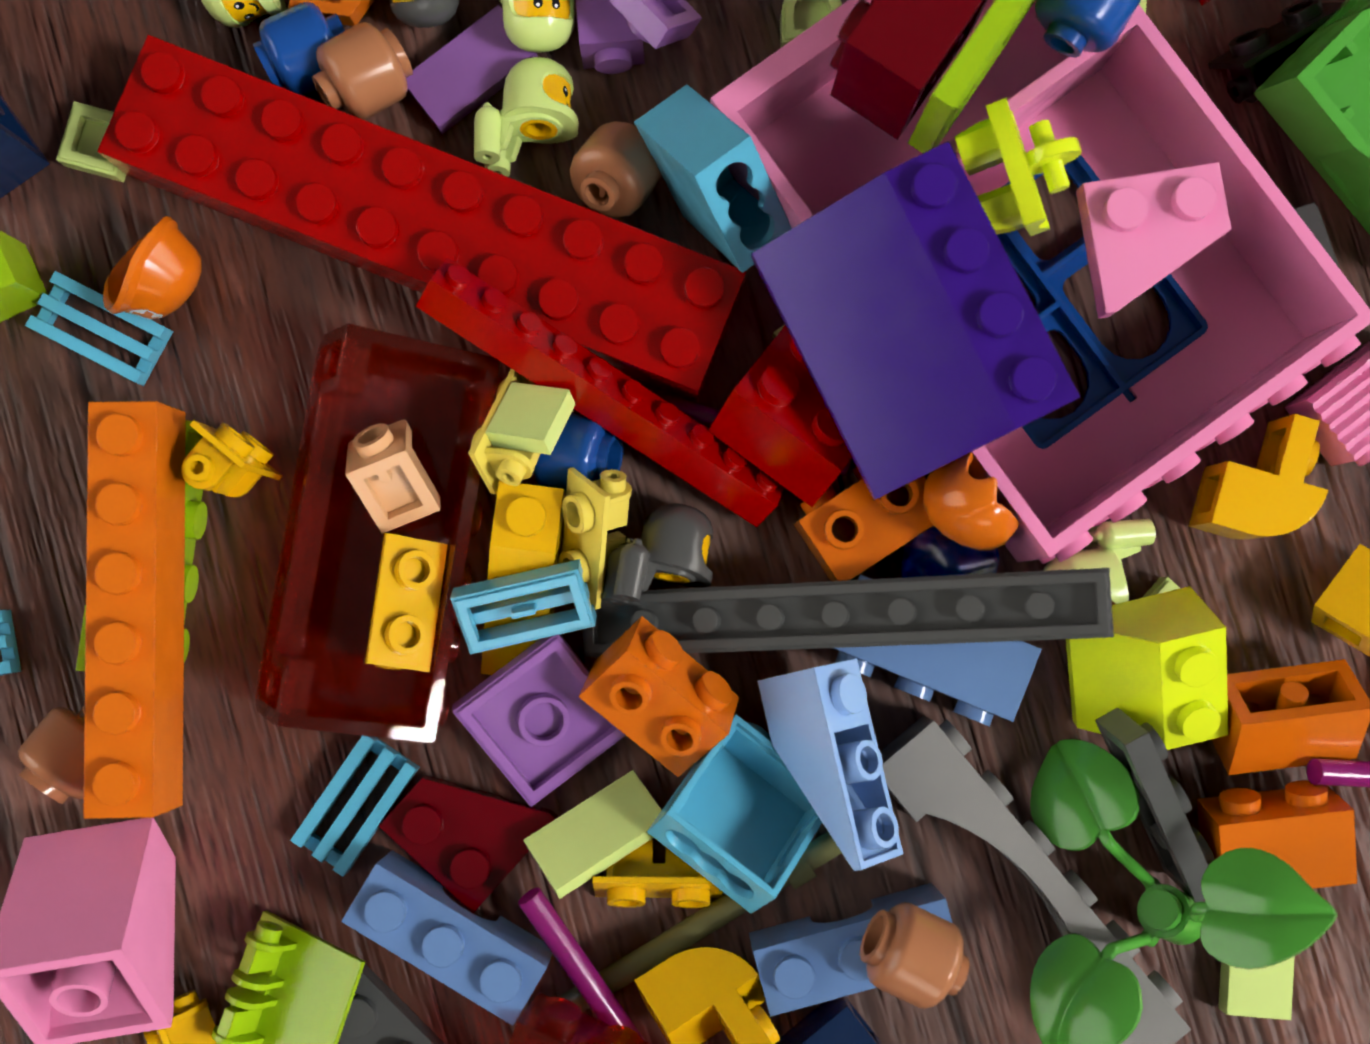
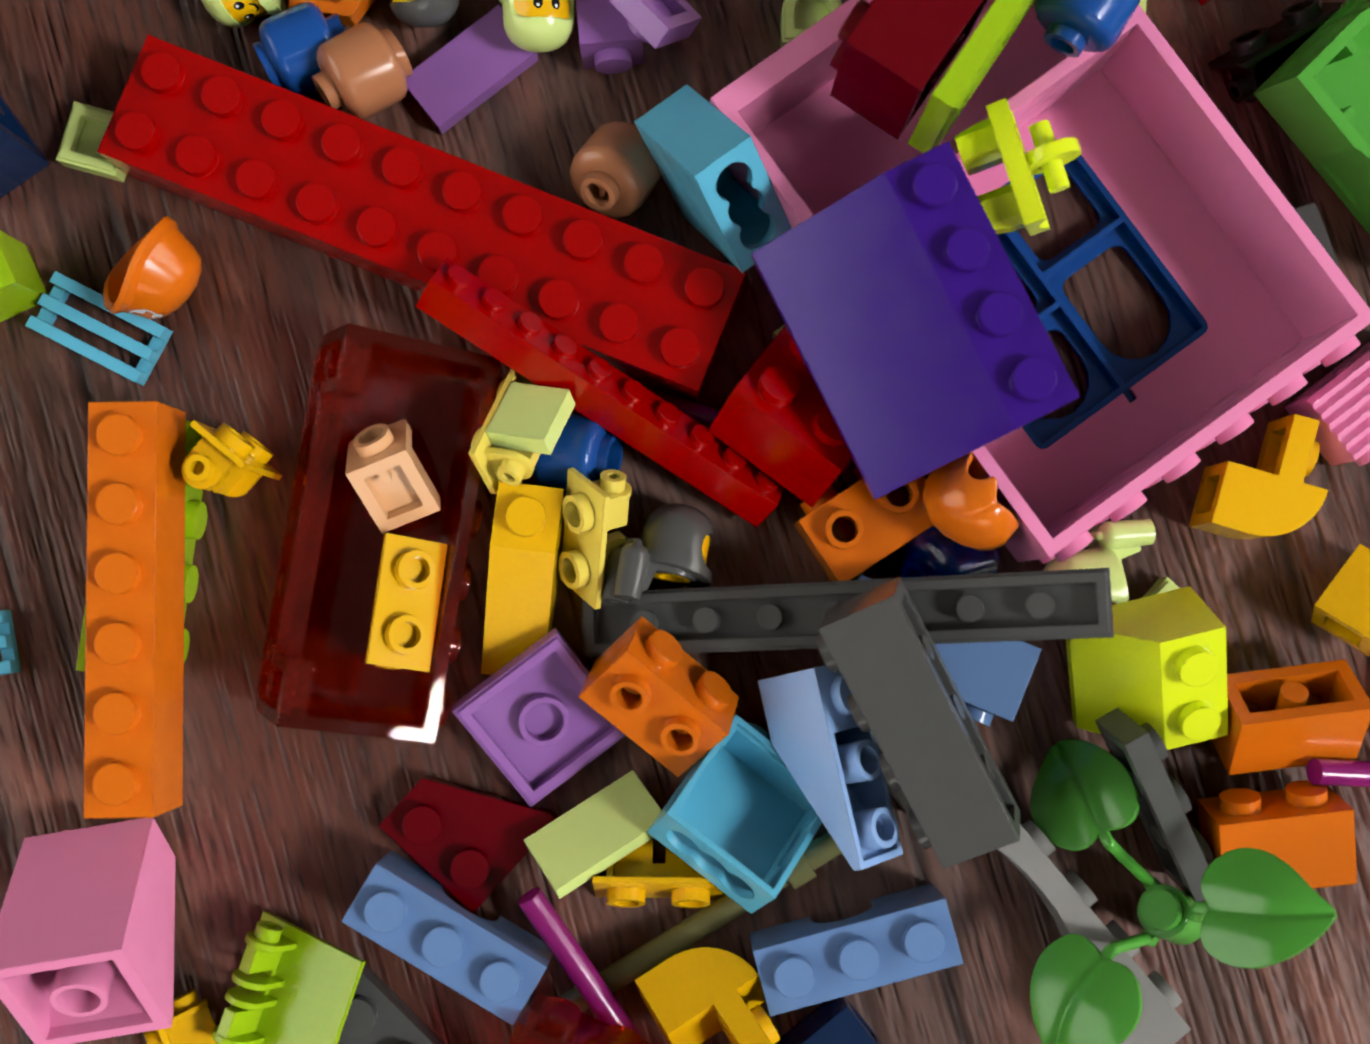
(56, 755): nougat head -> none
(324, 848): medium azure tile -> none
(518, 585): medium azure tile -> none
(533, 111): yellowish green piece -> none
(914, 955): nougat head -> none
(919, 723): none -> dark grey brick
(1147, 228): bright pink wing -> none
(1257, 992): yellowish green tile -> none

